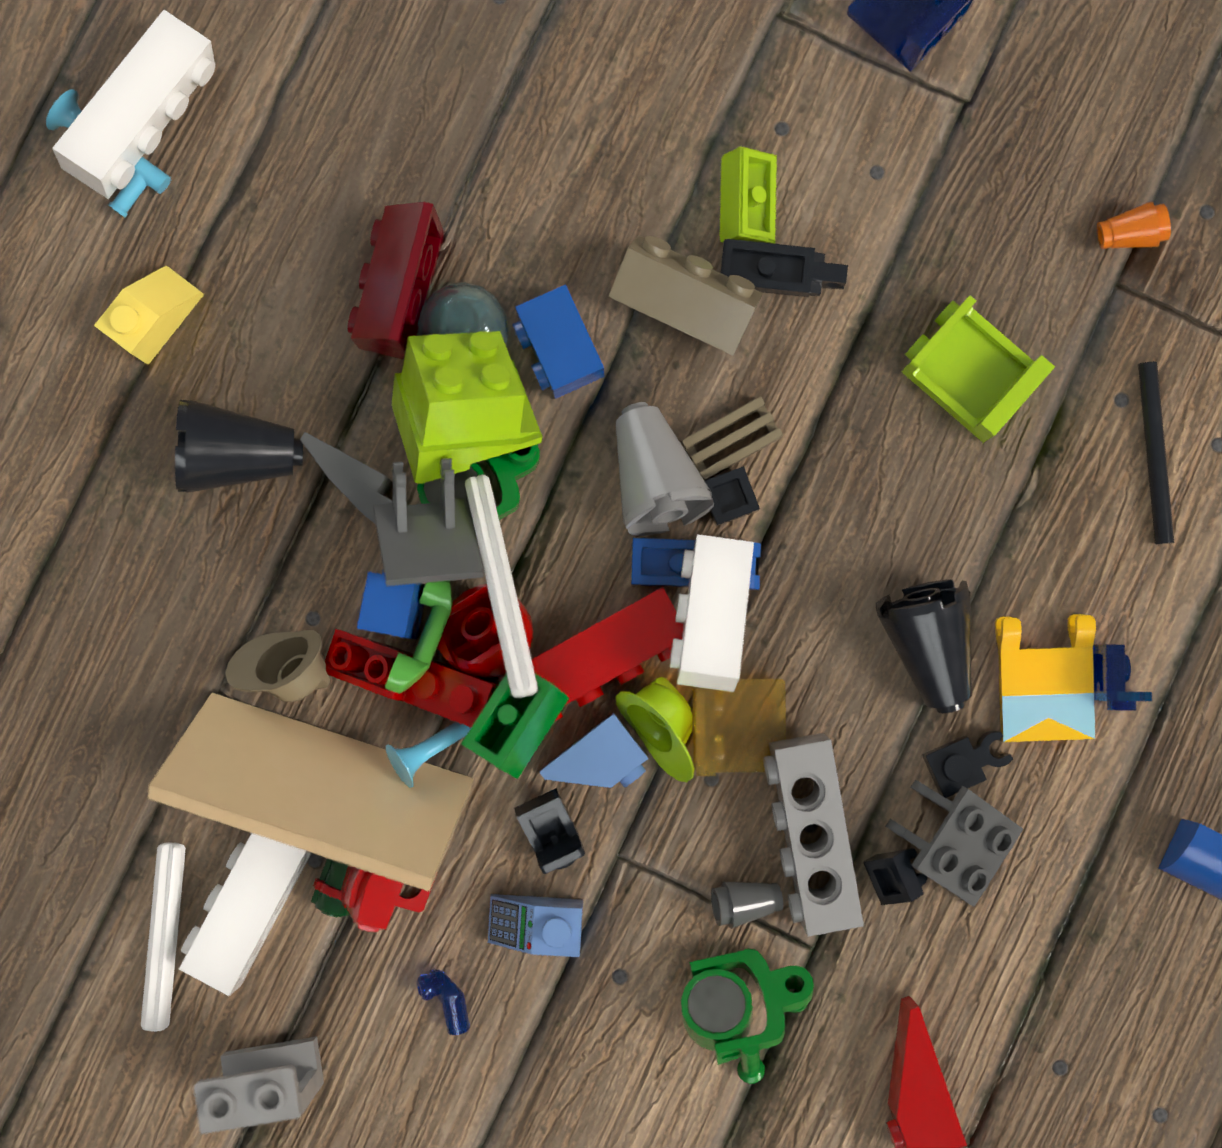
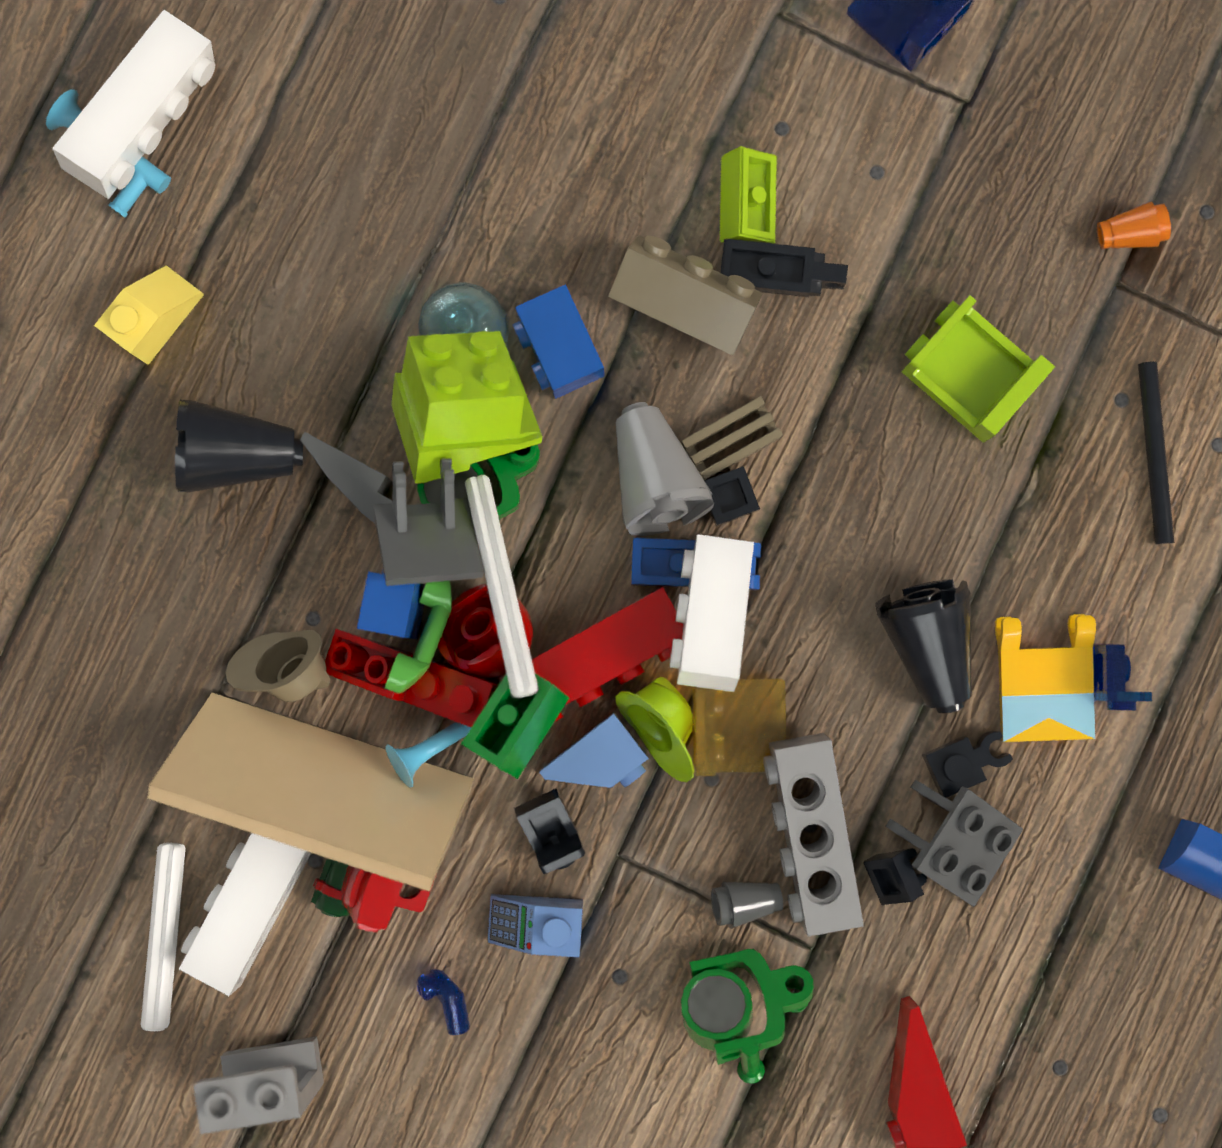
(397, 278): dark red slope -> none

